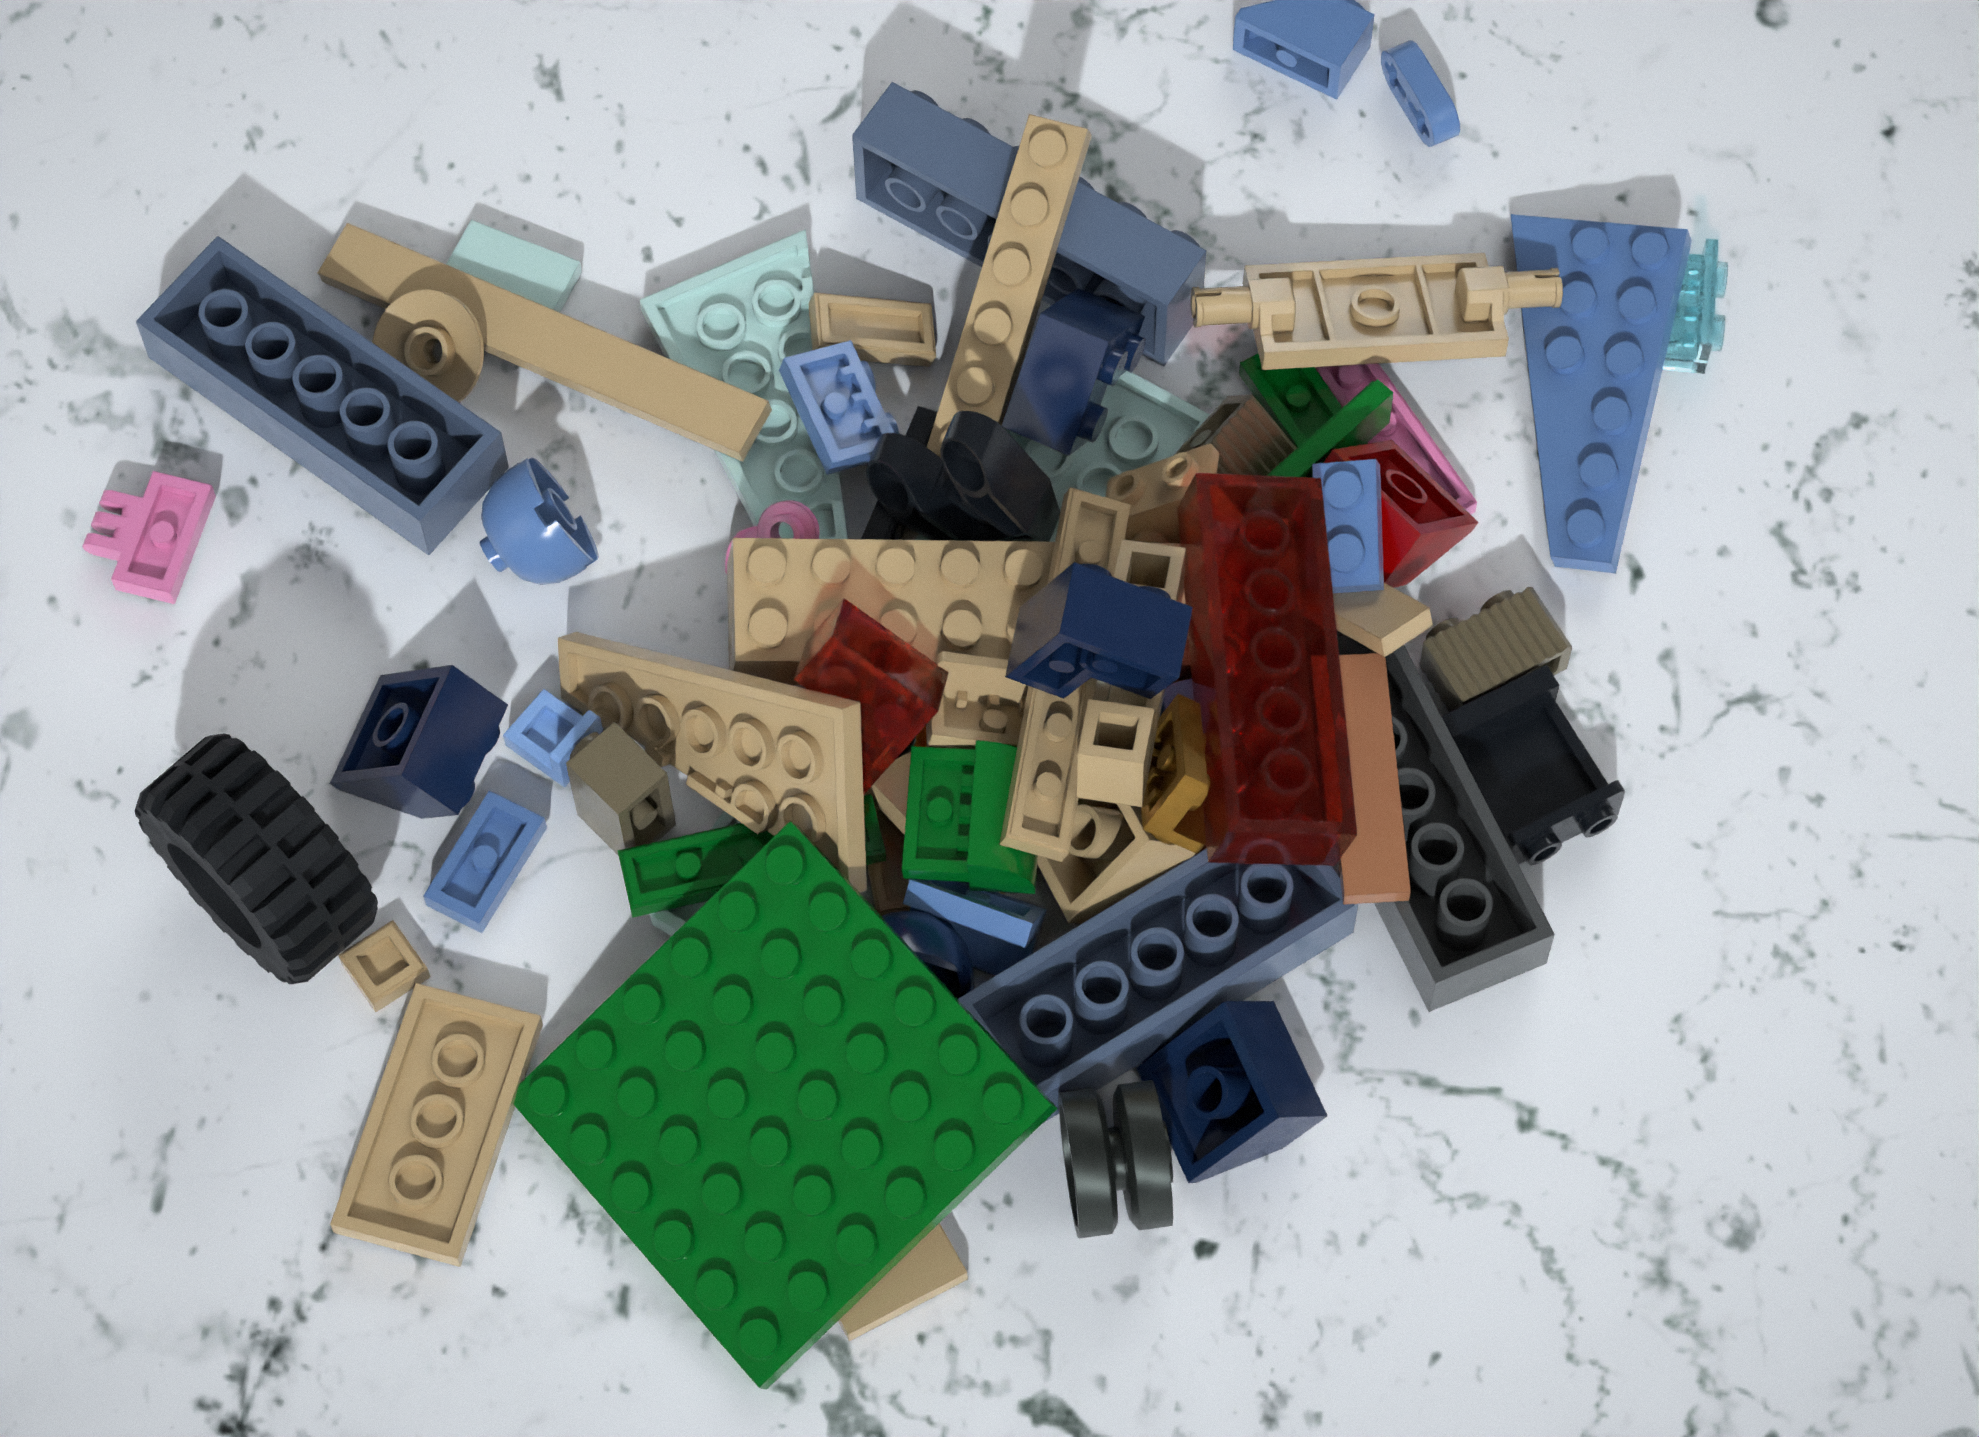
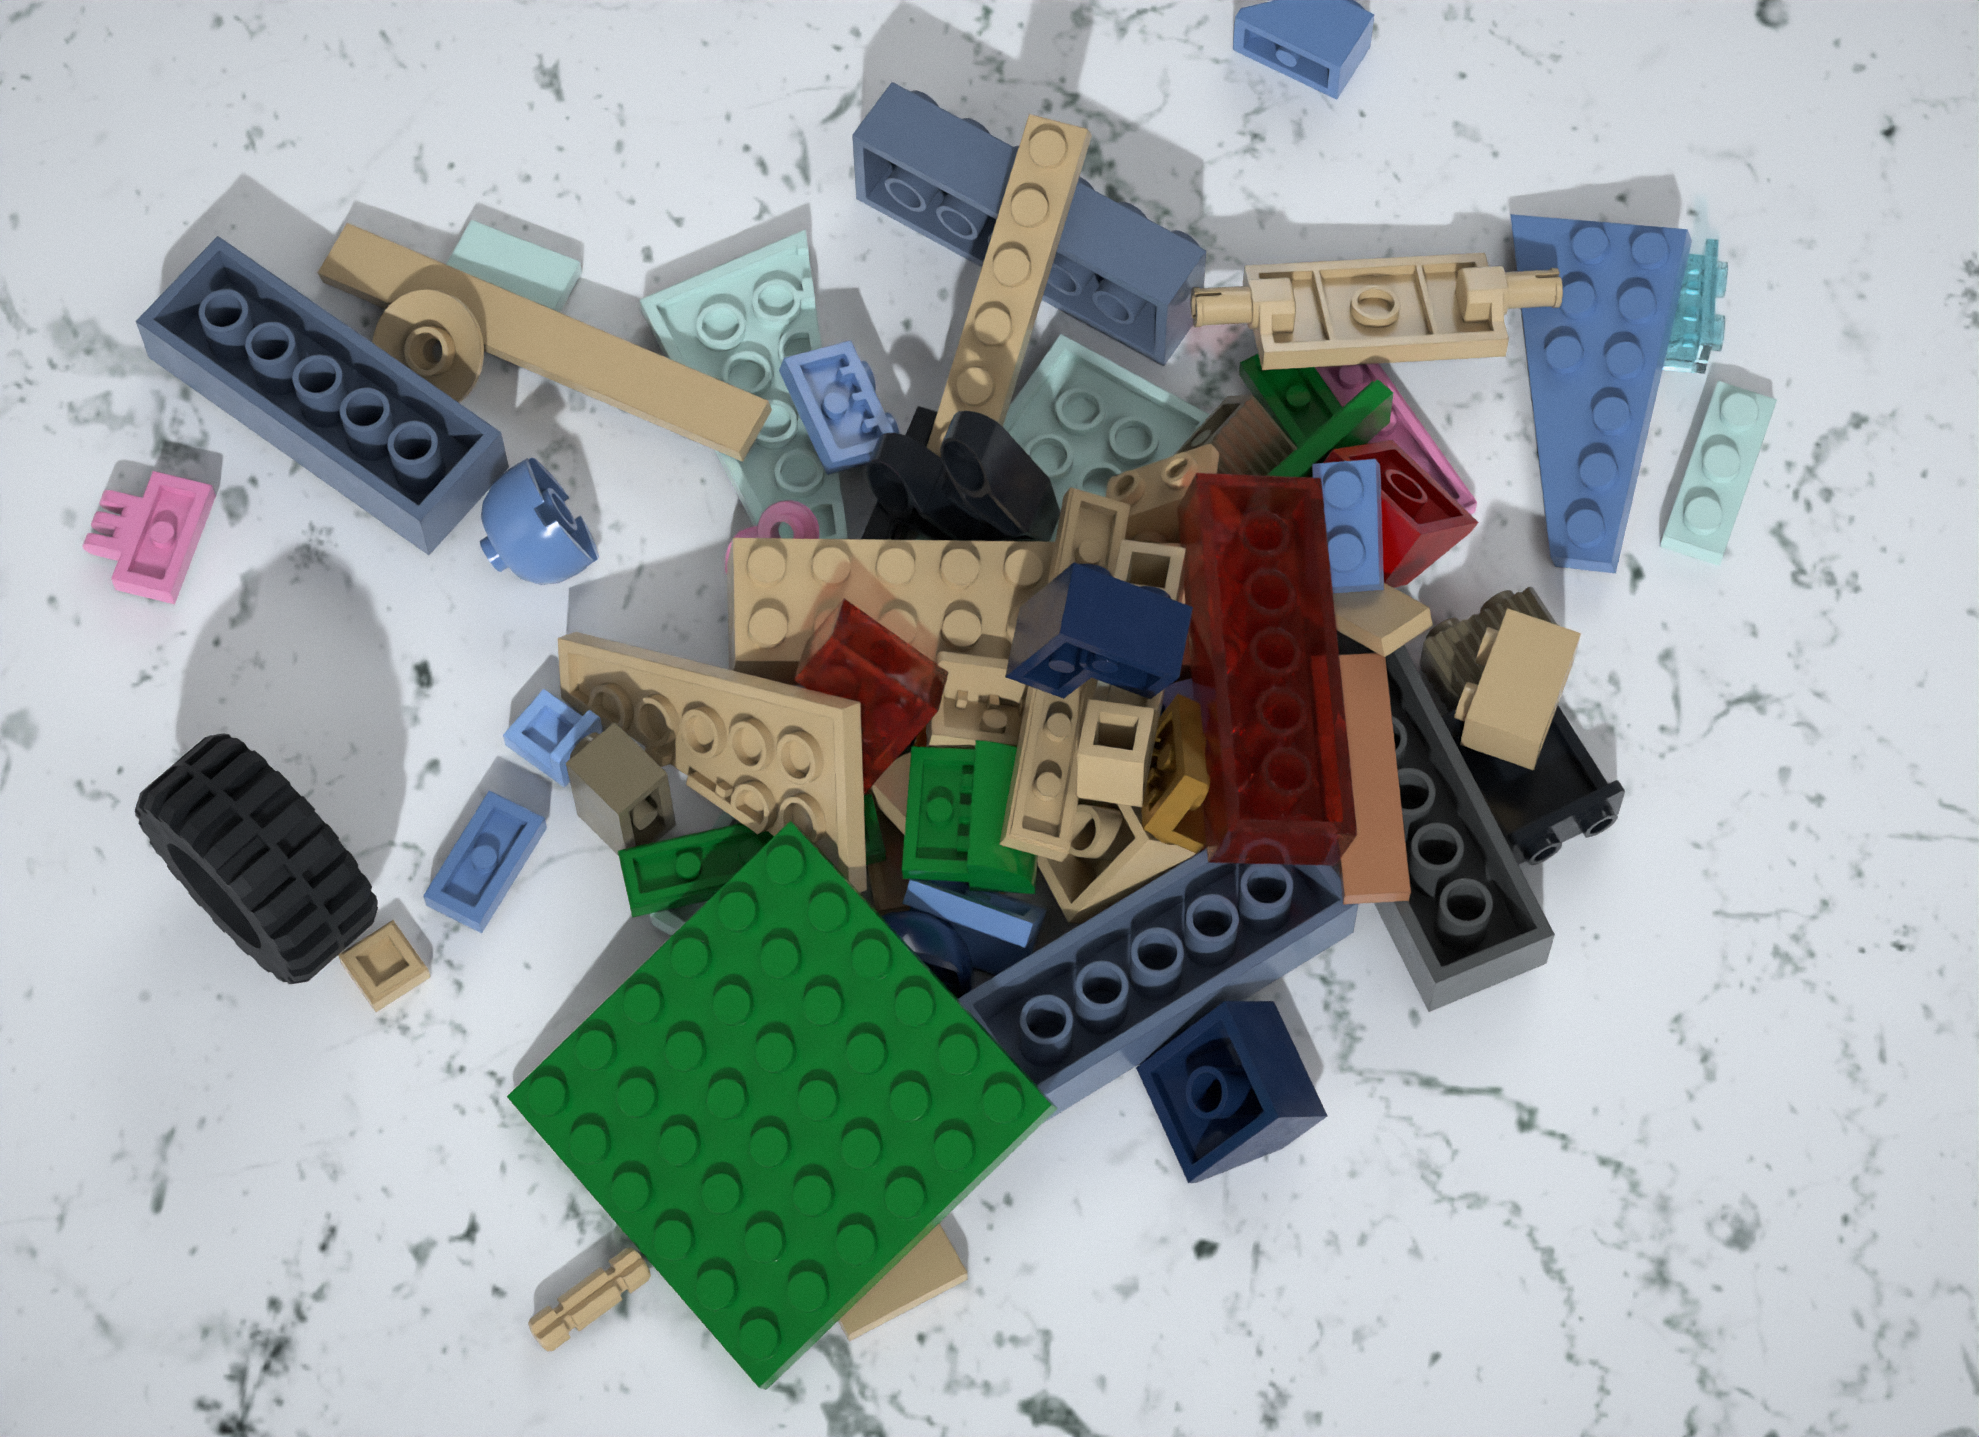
(421, 742): dark blue slope -> none
(437, 1125): tan plate -> none
(589, 1299): none -> tan axle
(877, 327): tan tile -> none
(1069, 363): dark blue brick -> none
(1123, 1157): pearl dark grey wheel -> none
(1420, 93): medium blue beam -> none
(1518, 689): none -> tan brick
(1718, 473): none -> light aqua plate

